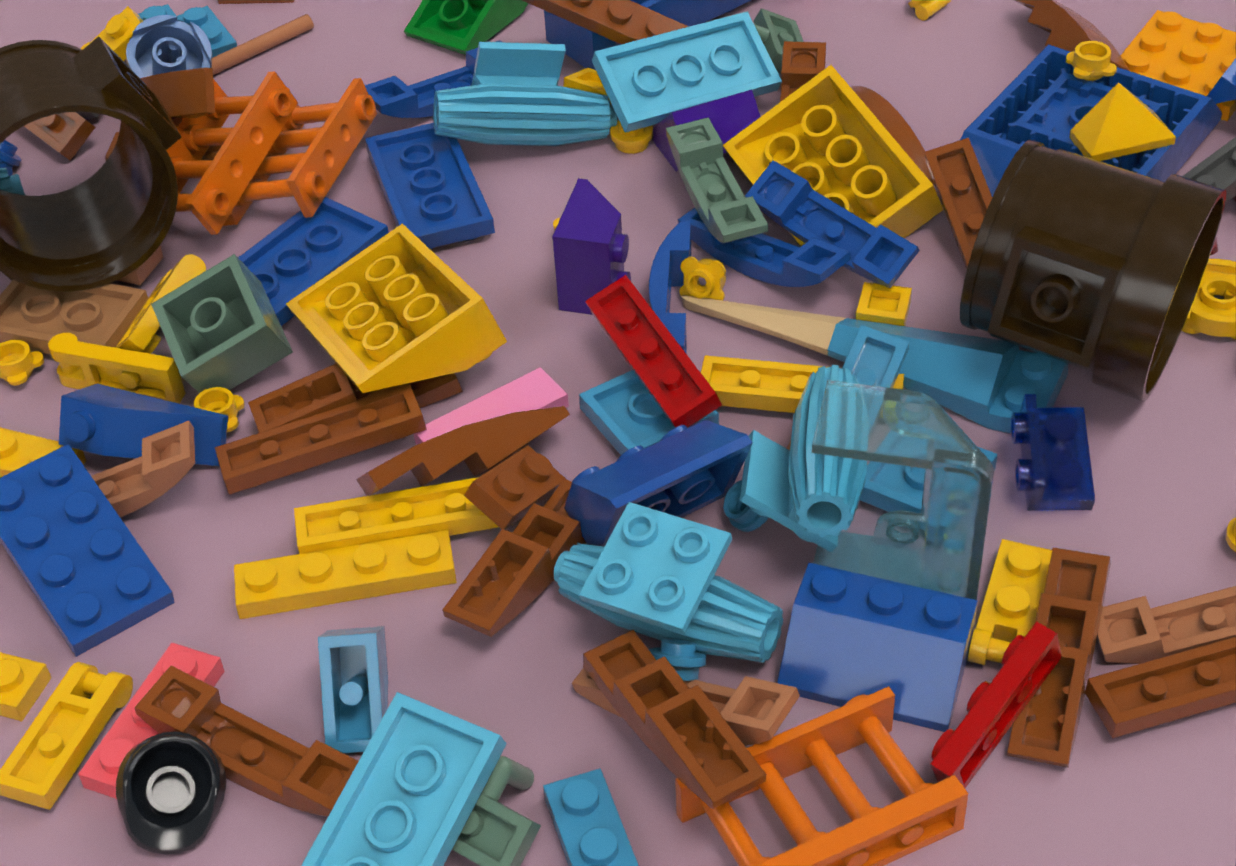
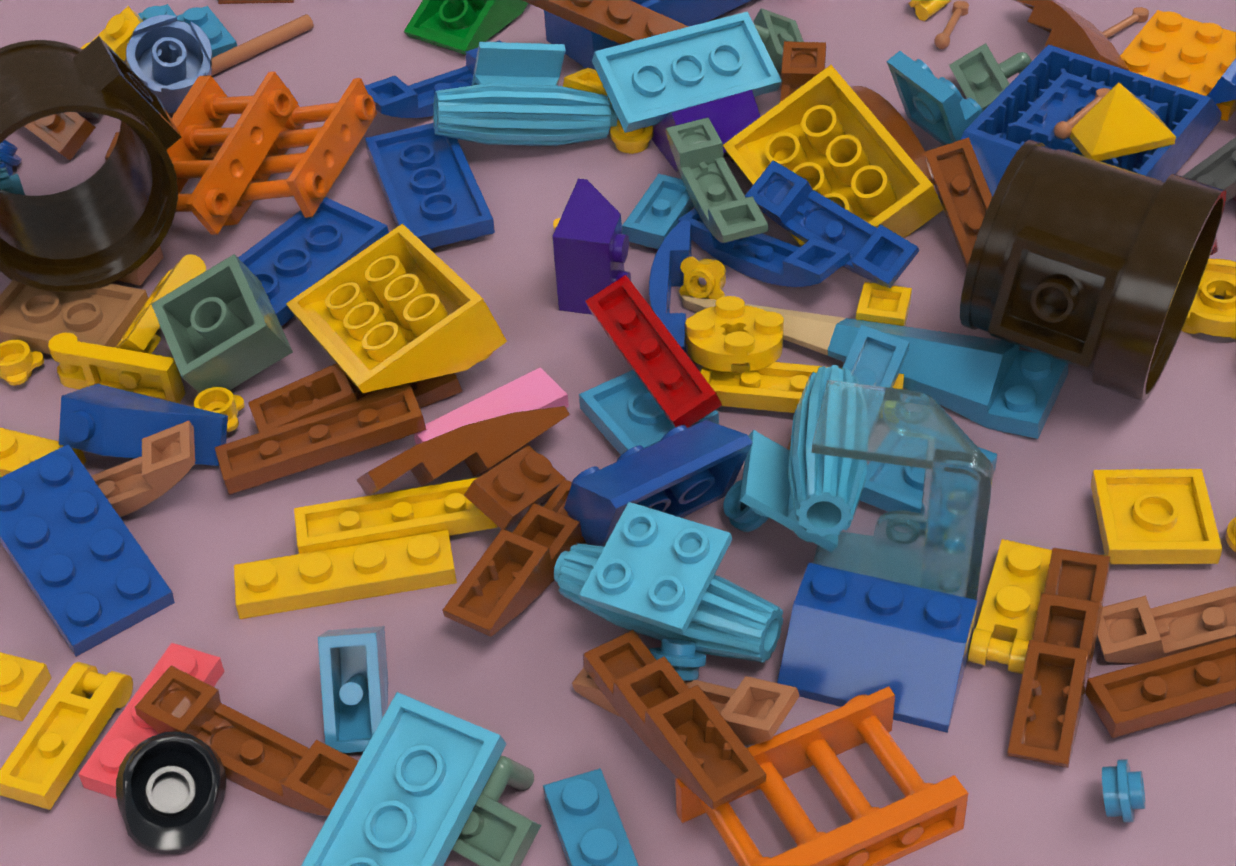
(184, 92): dark orange slope -> none
(658, 211): none -> dark azure plate
(734, 335): none -> yellow plate
(932, 101): none -> dark azure plate
(960, 9): none -> nougat hinge
(982, 75): none -> sand green plate
(996, 705): red plate -> none
(1054, 457): clear blue bracket -> none
(1063, 129): none -> nougat hinge
(1091, 61): yellow plate -> none
(1122, 790): none -> dark azure plate
(1139, 15): none -> nougat hinge
(1155, 516): none -> yellow plate

